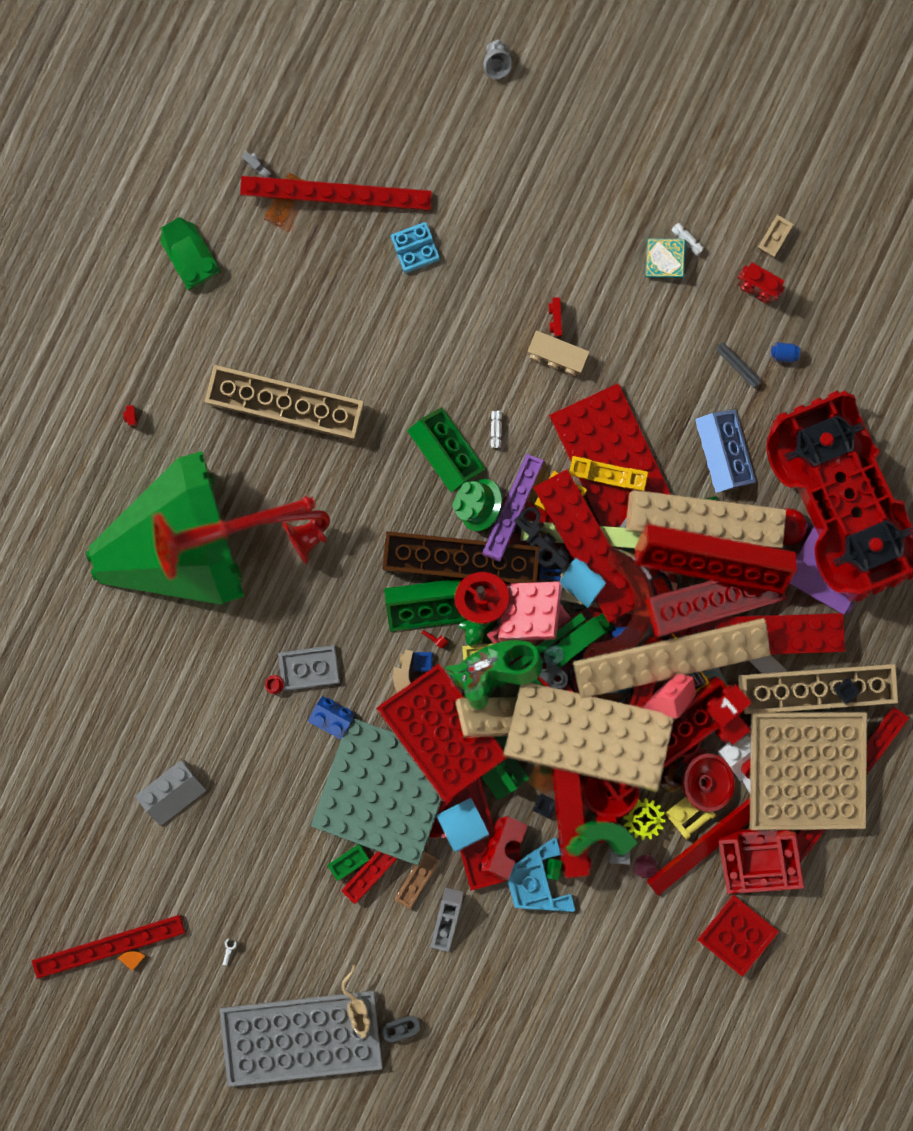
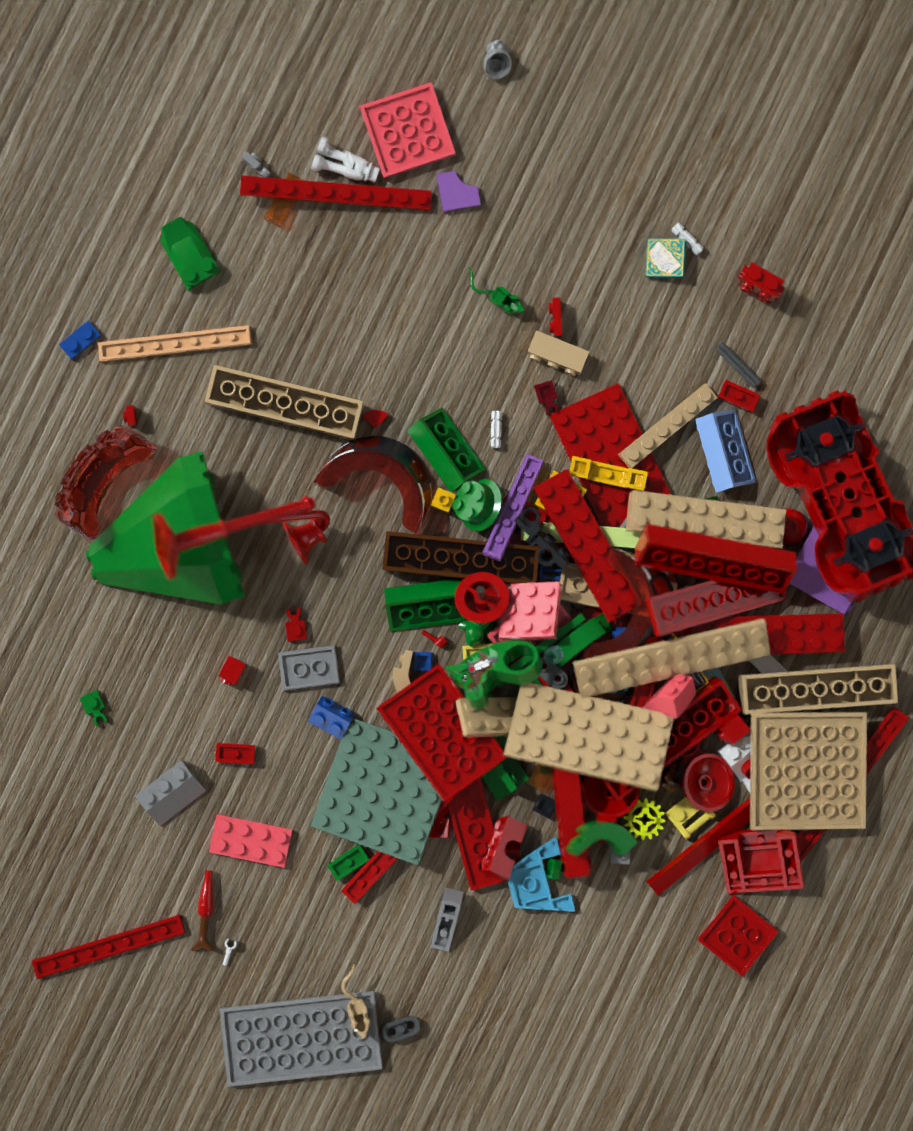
(79, 340): none -> blue plate
(93, 474): none -> clear red windscreen
(93, 704): none -> green plate
(131, 959): orange tile -> none
(174, 343): none -> light nougat tile
(205, 910): none -> red piece
(232, 671): none -> red brick
(235, 753): none -> red plate
(250, 840): none -> coral plate
(274, 684): red plate -> none
(296, 628): none -> red plate
(354, 166): none -> white piece
(375, 417): none -> red tile
(395, 462): none -> clear red windscreen
(407, 130): none -> coral plate
(415, 247): medium azure slope -> none
(417, 880): medium nougat tile -> none
(443, 500): none -> yellow brick
(456, 194): none -> medium lavender tile
(462, 825): medium azure slope -> none
(501, 298): none -> green animal
(546, 393): none -> dark red plate
(582, 582): medium azure slope -> none
(645, 866): clear pink gear -> none
(667, 426): none -> tan plate
(728, 705): red brick -> none
(738, 396): none -> red plate
(775, 236): tan plate -> none
(785, 352): blue brick -> none
(846, 690): black tile -> none

